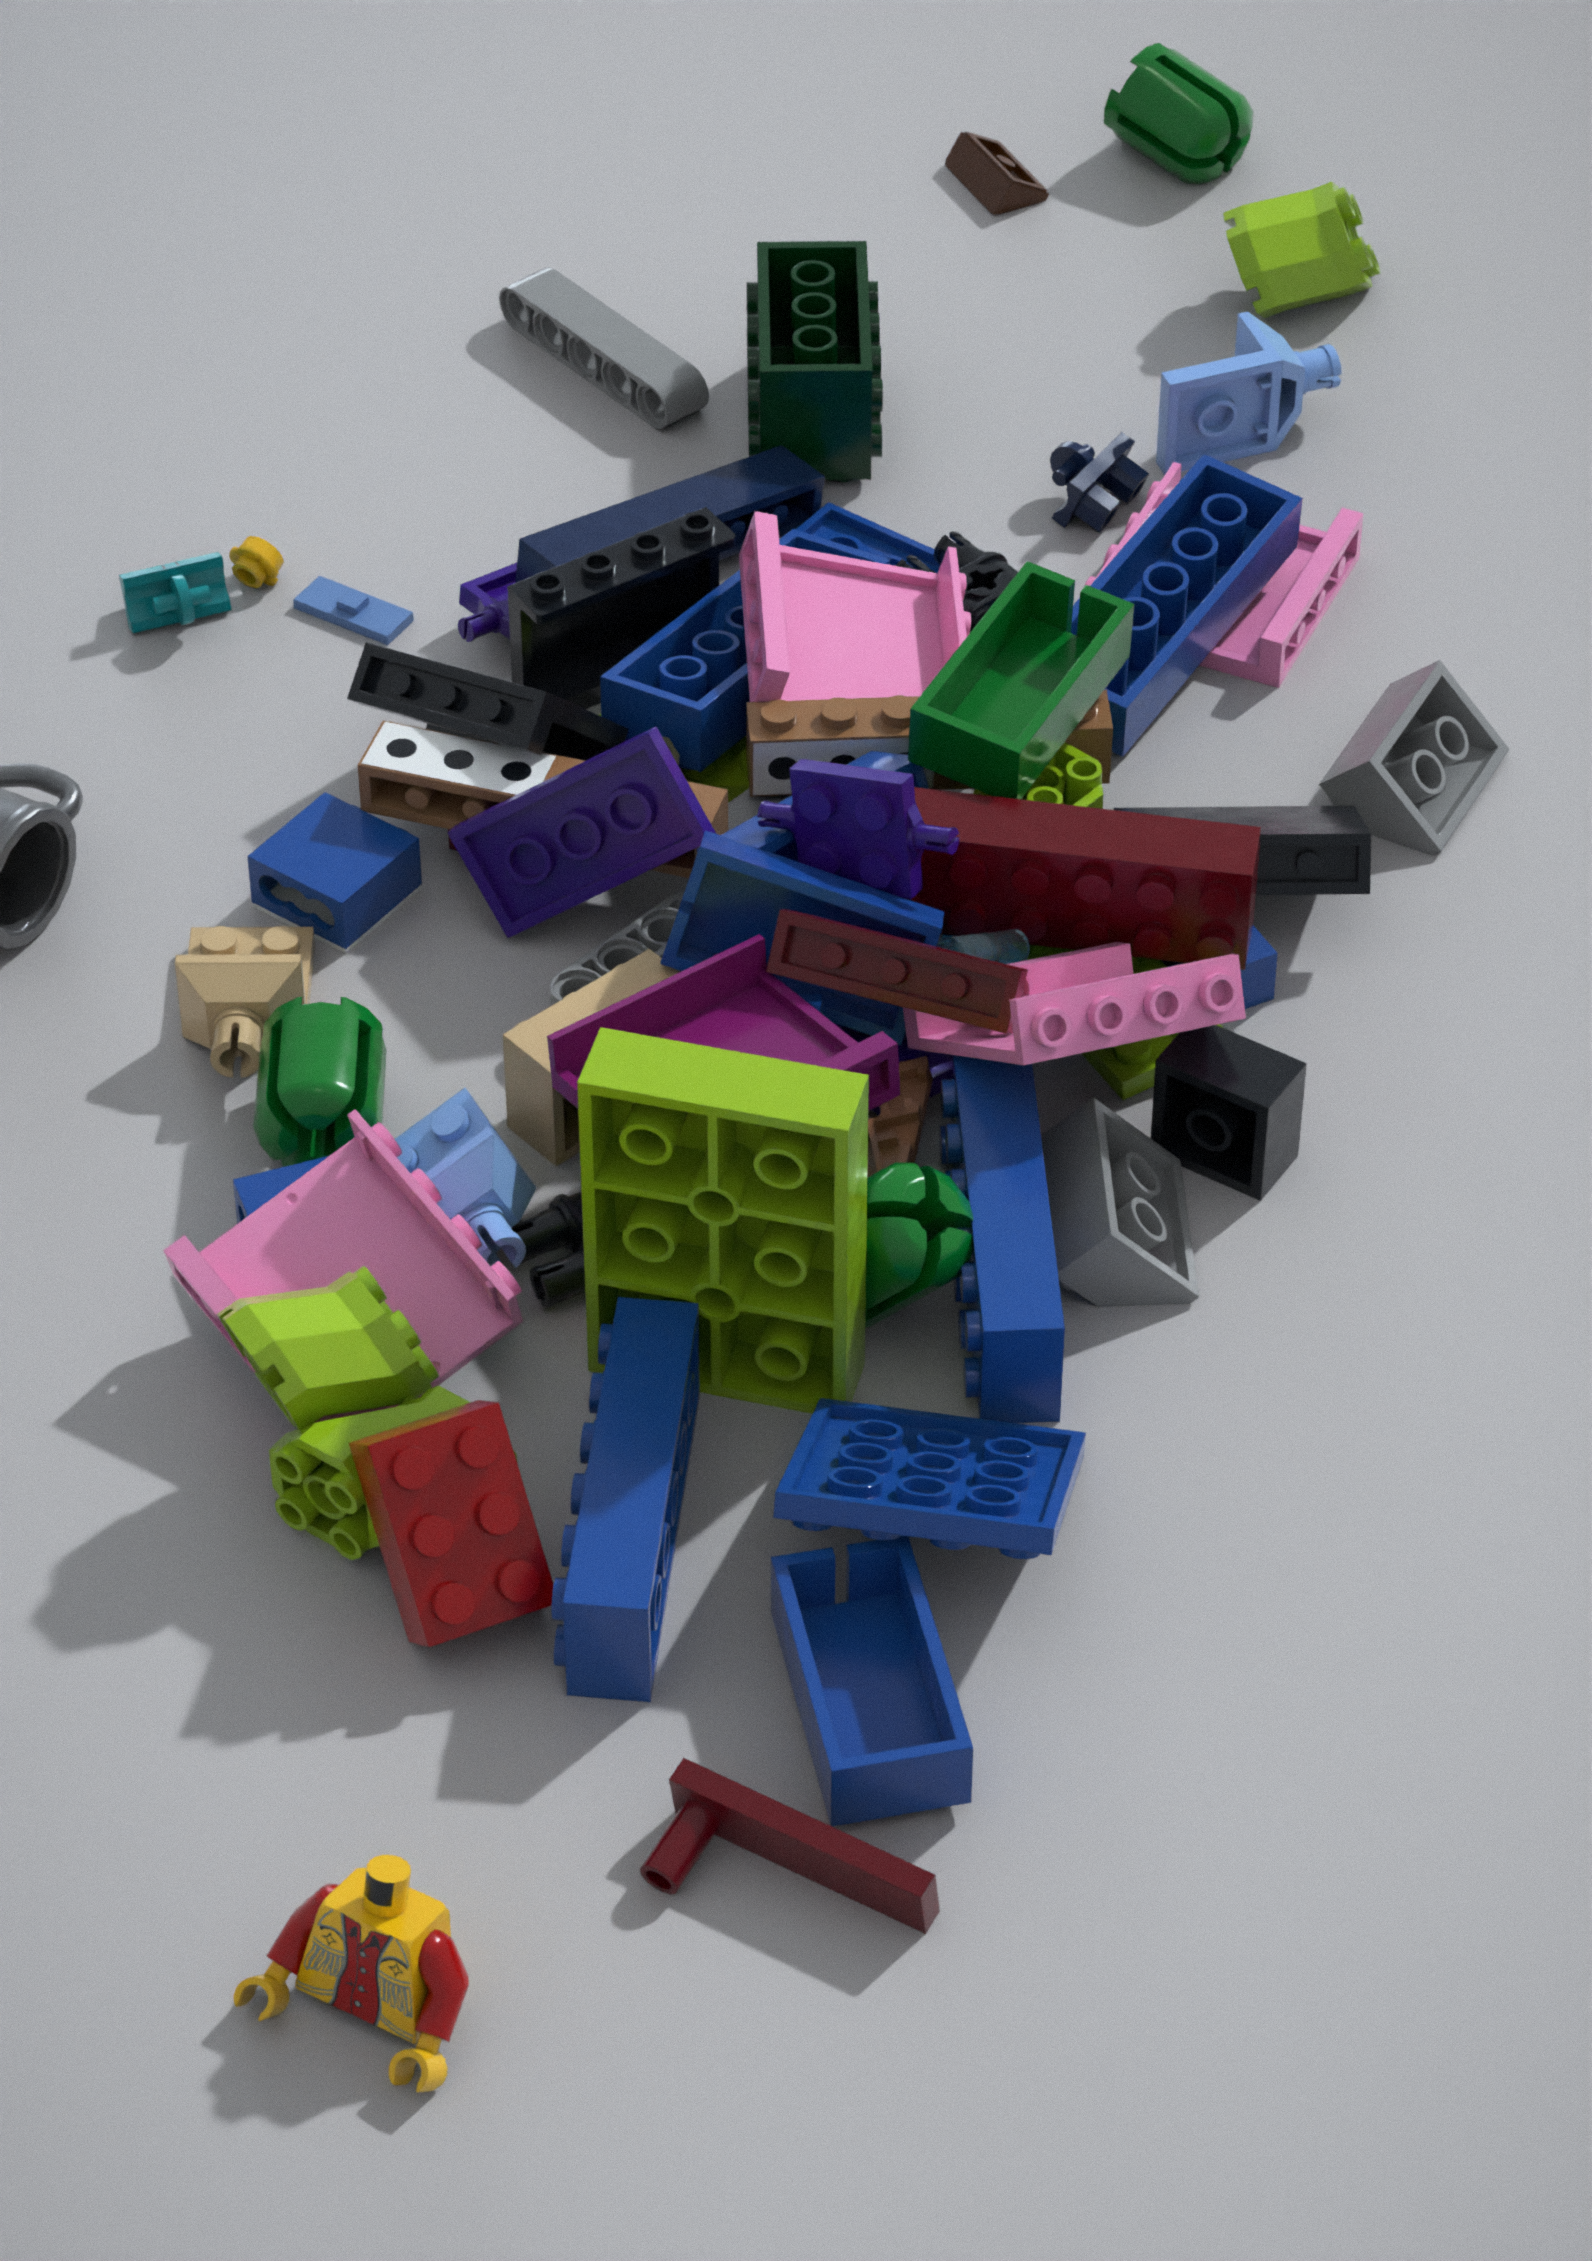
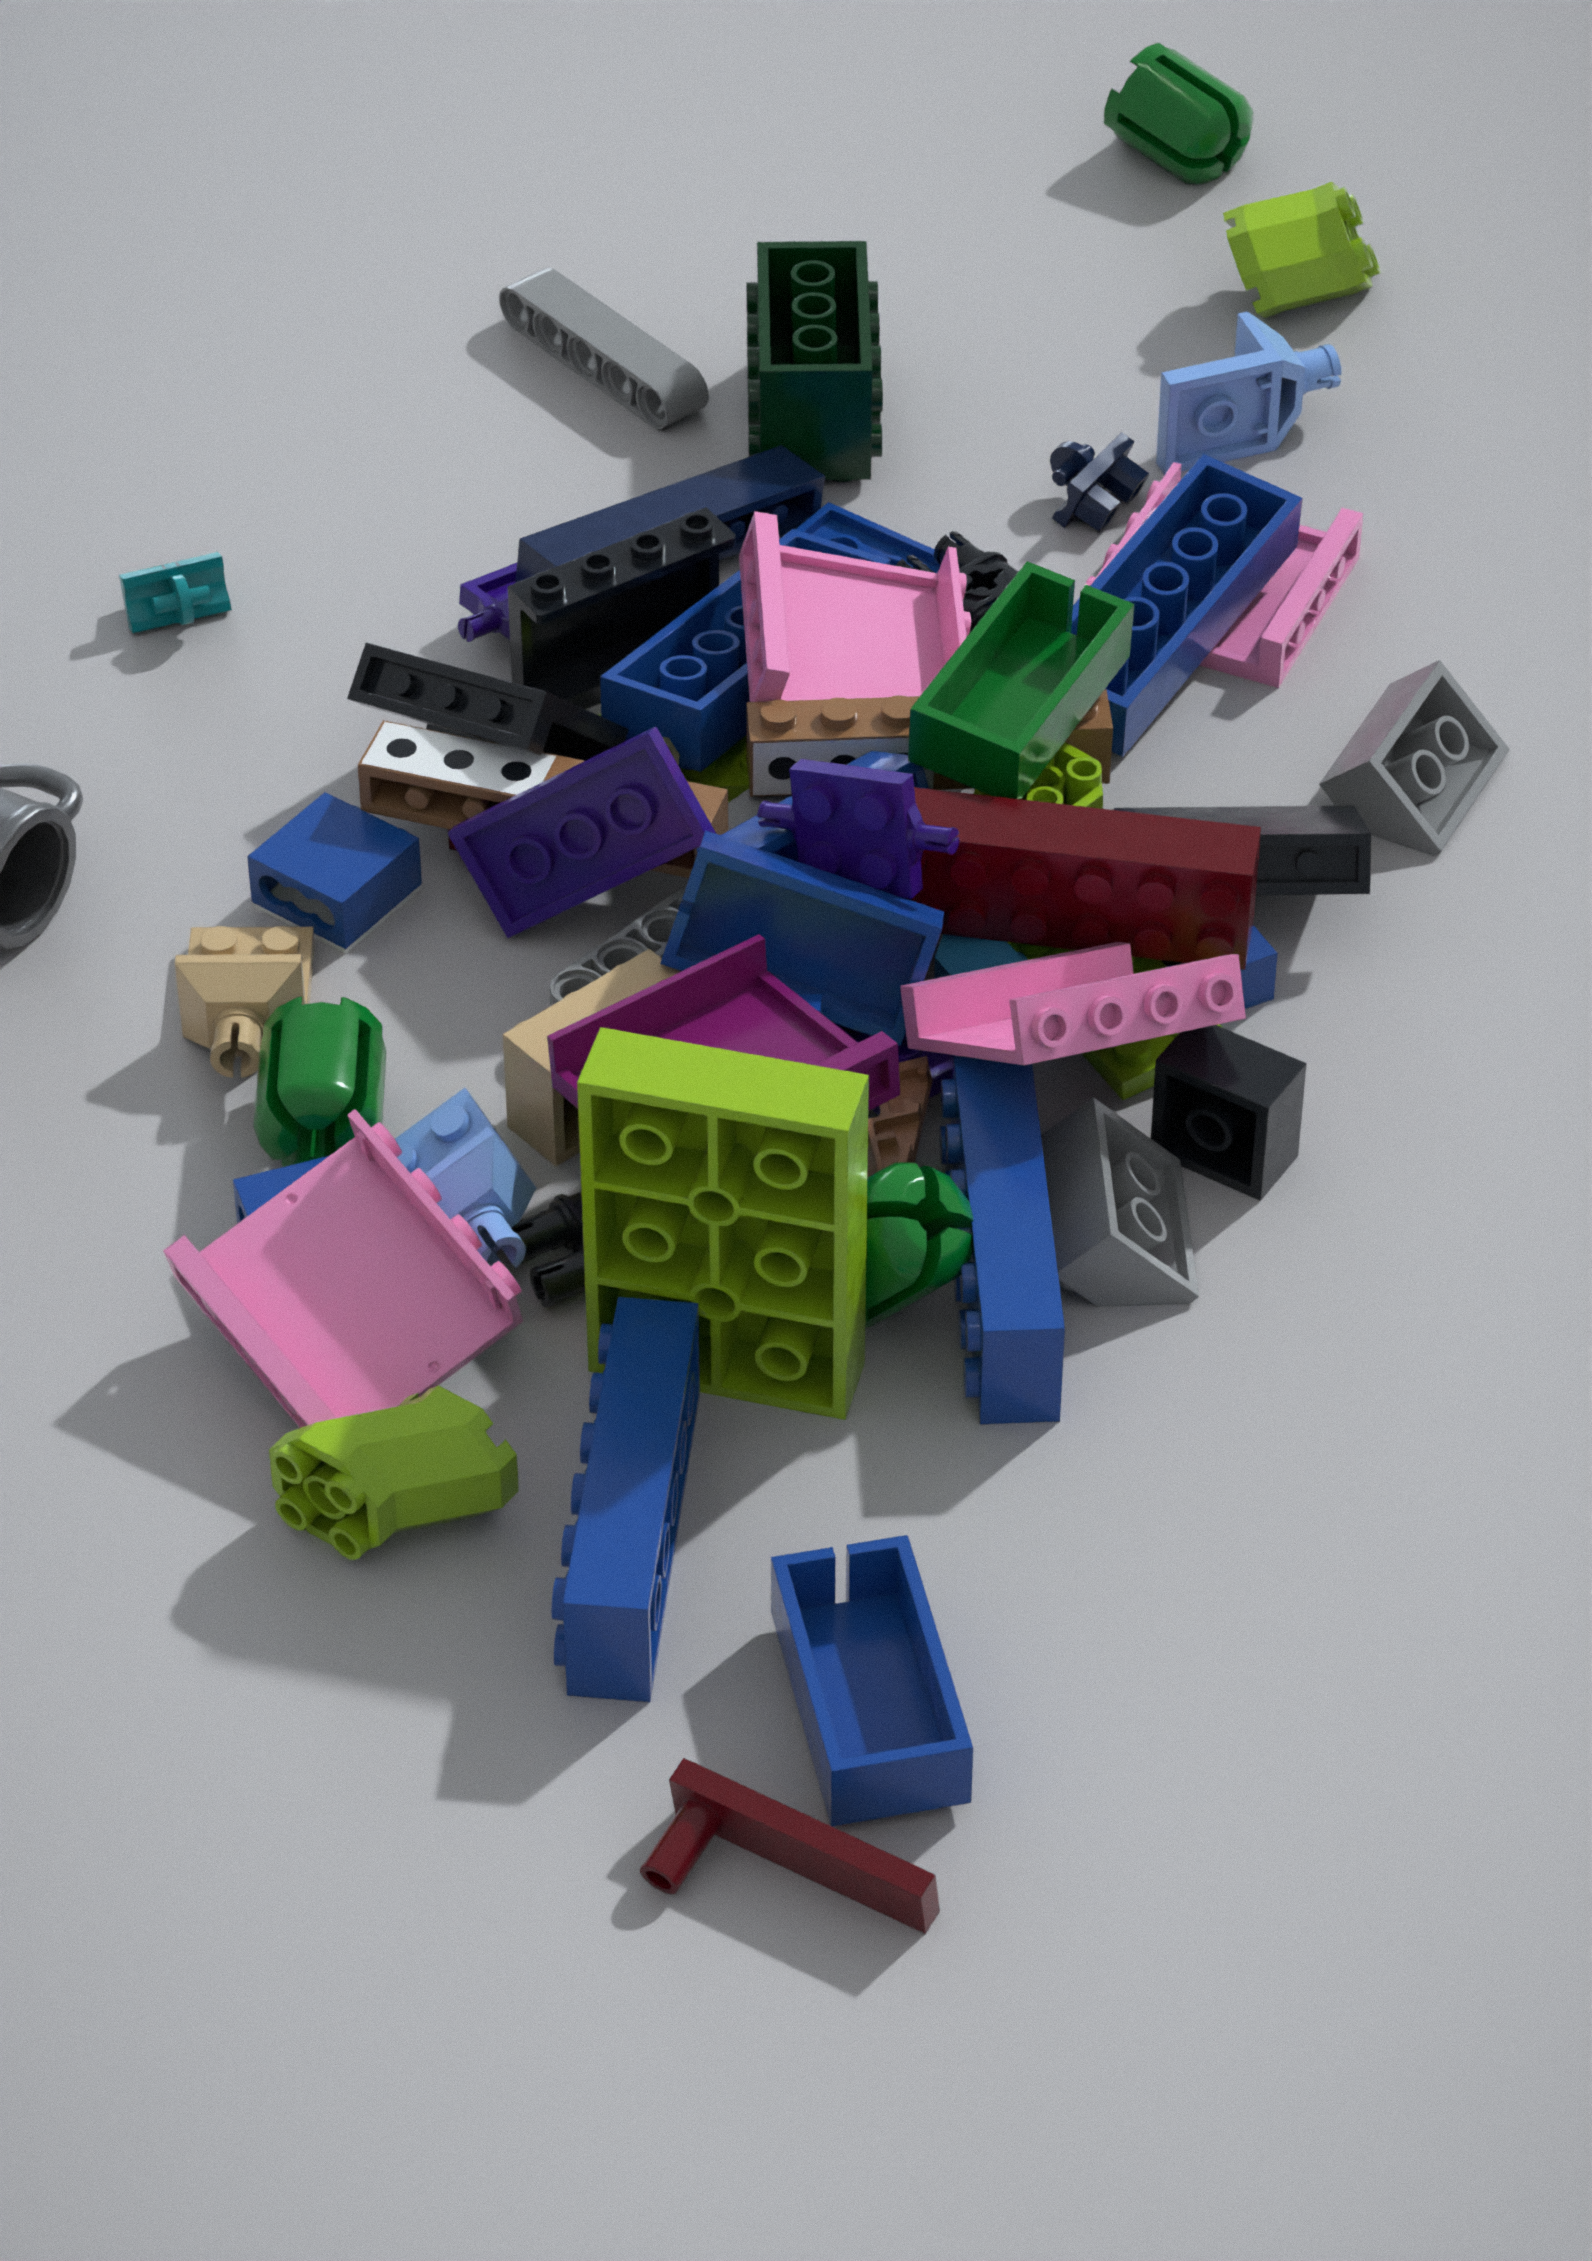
(256, 562): yellow plate -> none
(330, 1348): lime brick -> none
(353, 610): medium blue piece -> none
(377, 1956): torso -> none
(453, 1522): red brick -> none
(896, 970): dark red piece -> none
(931, 1478): blue plate -> none
(993, 174): reddish brown slope -> none
(998, 946): clear light blue piece -> none

